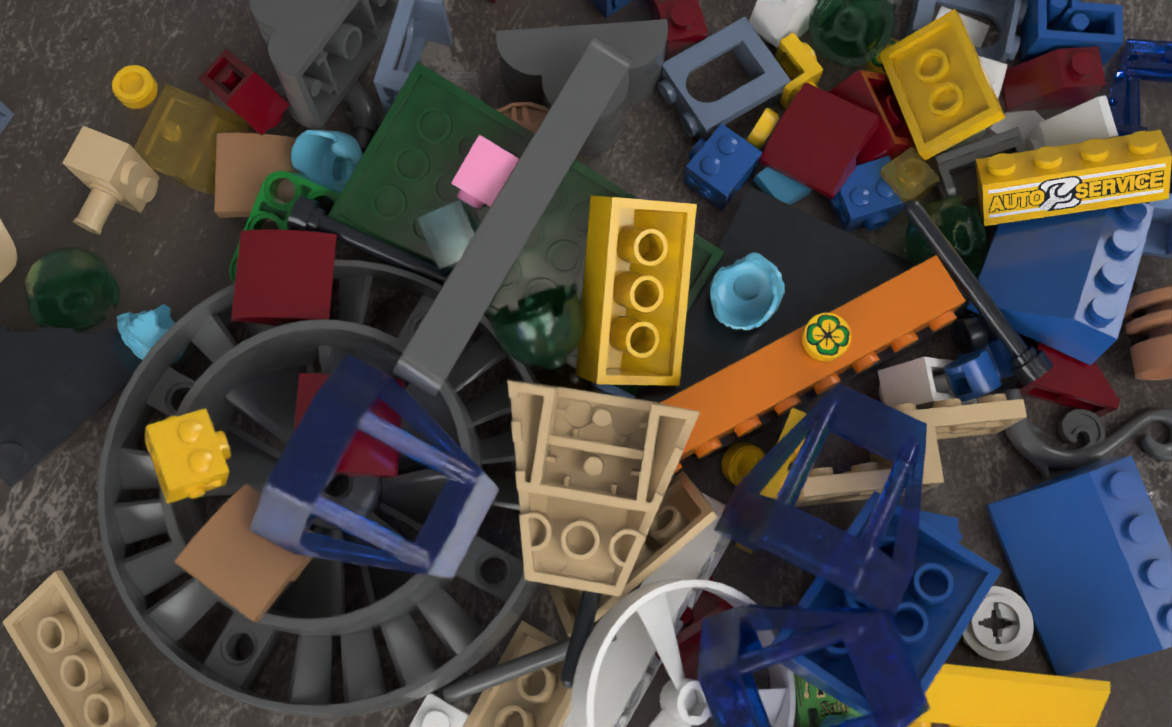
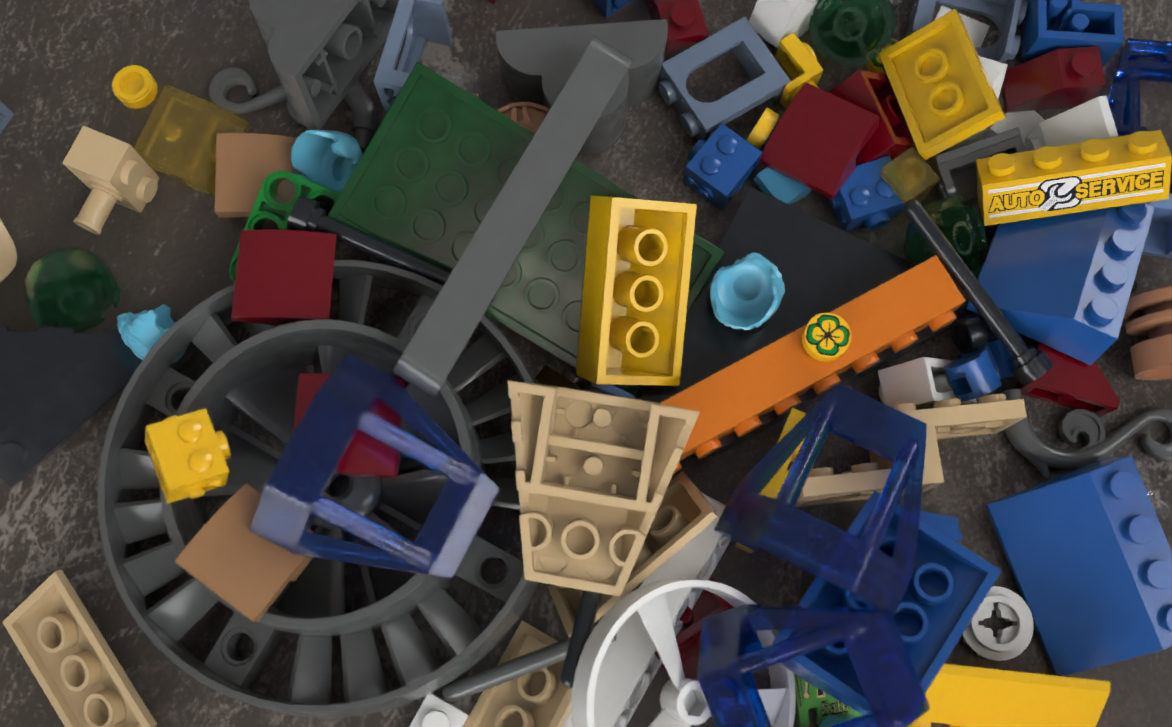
(244, 92): dark red slope -> none
(448, 232): clear light blue brick -> none
(484, 173): bright pink brick -> none
(542, 328): clear green cylinder -> none
(740, 460): yellow tile -> none

